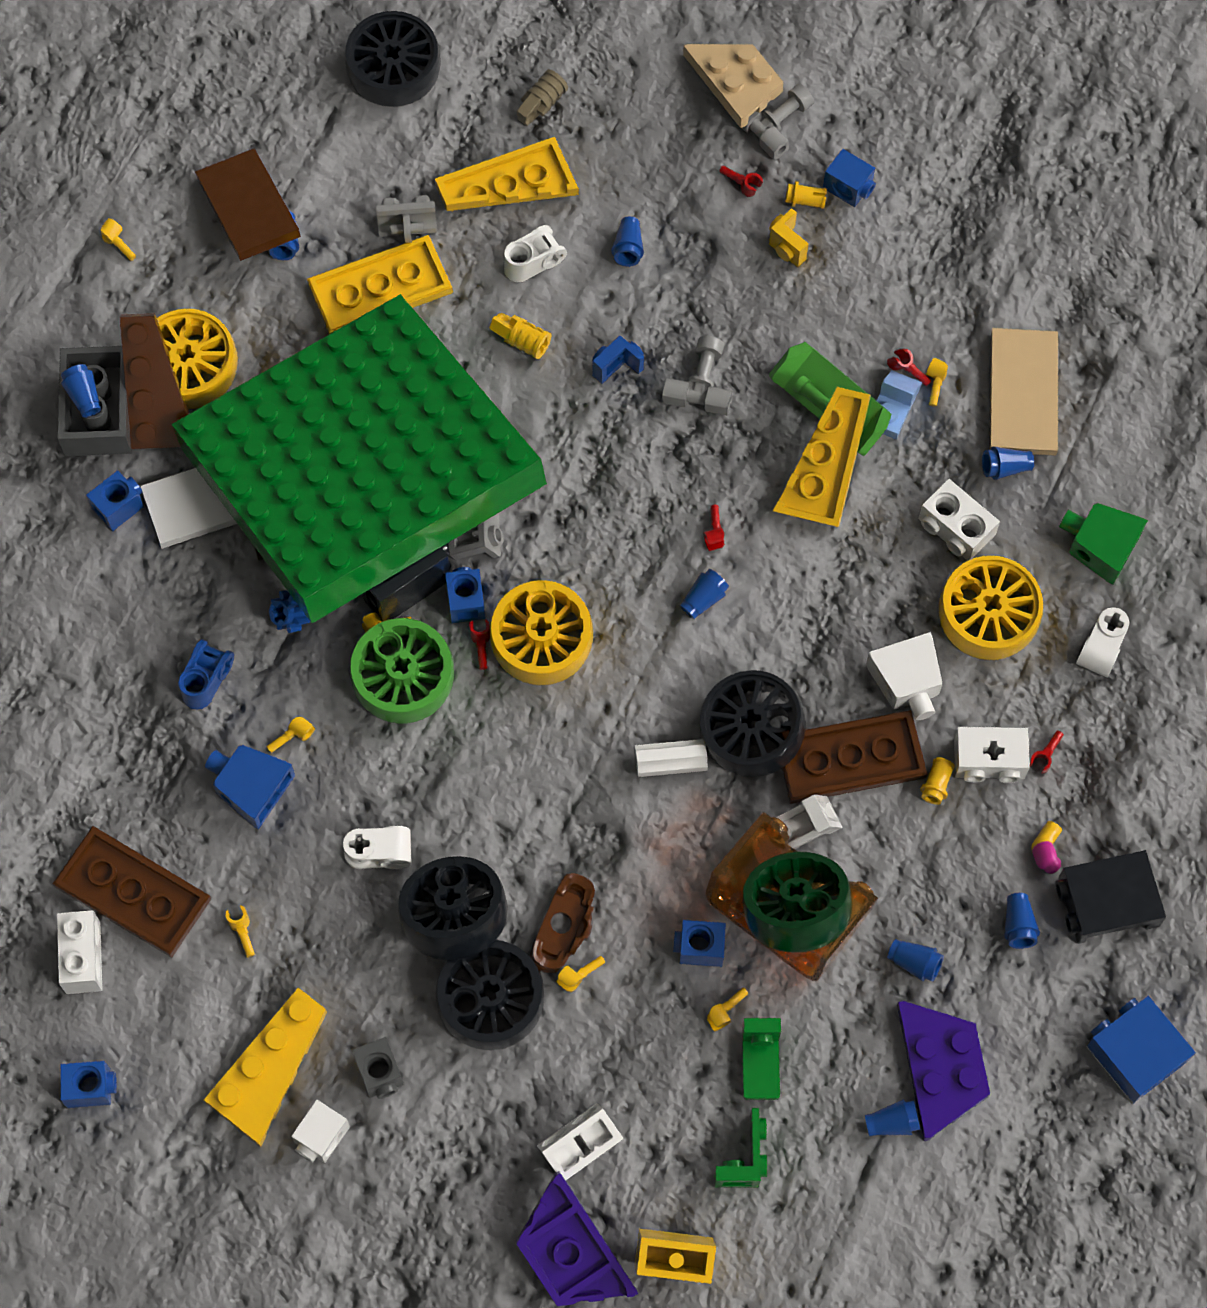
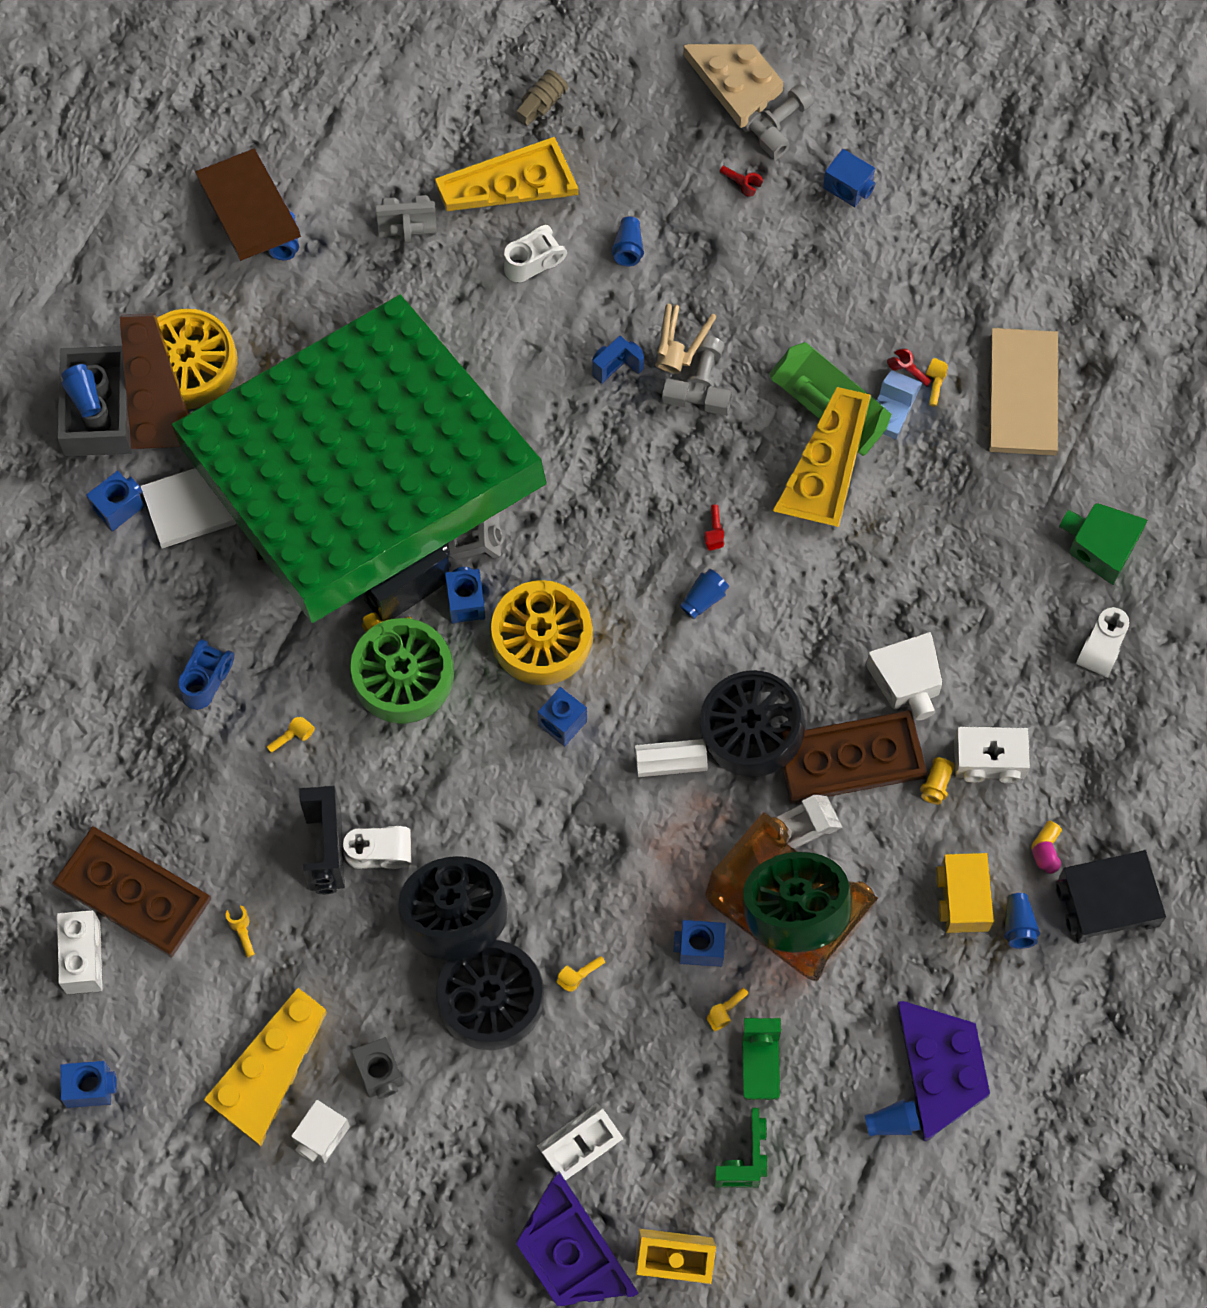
(110, 231): yellow hand -> none
(250, 781): blue torso -> none
(287, 613): blue gear -> none
(323, 807): none -> black panel
(373, 280): yellow tile -> none
(392, 58): black piece -> none
(480, 639): red hand -> none
(521, 334): yellow hinge -> none
(562, 716): none -> blue brick
(574, 900): reddish brown piece -> none
(671, 353): none -> tan plant
(785, 241): yellow bracket -> none
(805, 195): yellow pin -> none
(916, 959): blue cone -> none
(962, 579): yellow piece -> none
(965, 515): white brick -> none
(965, 893): none -> yellow brick
(1004, 462): blue cone -> none
(1047, 752): red hand -> none
(1139, 1048): blue piece -> none

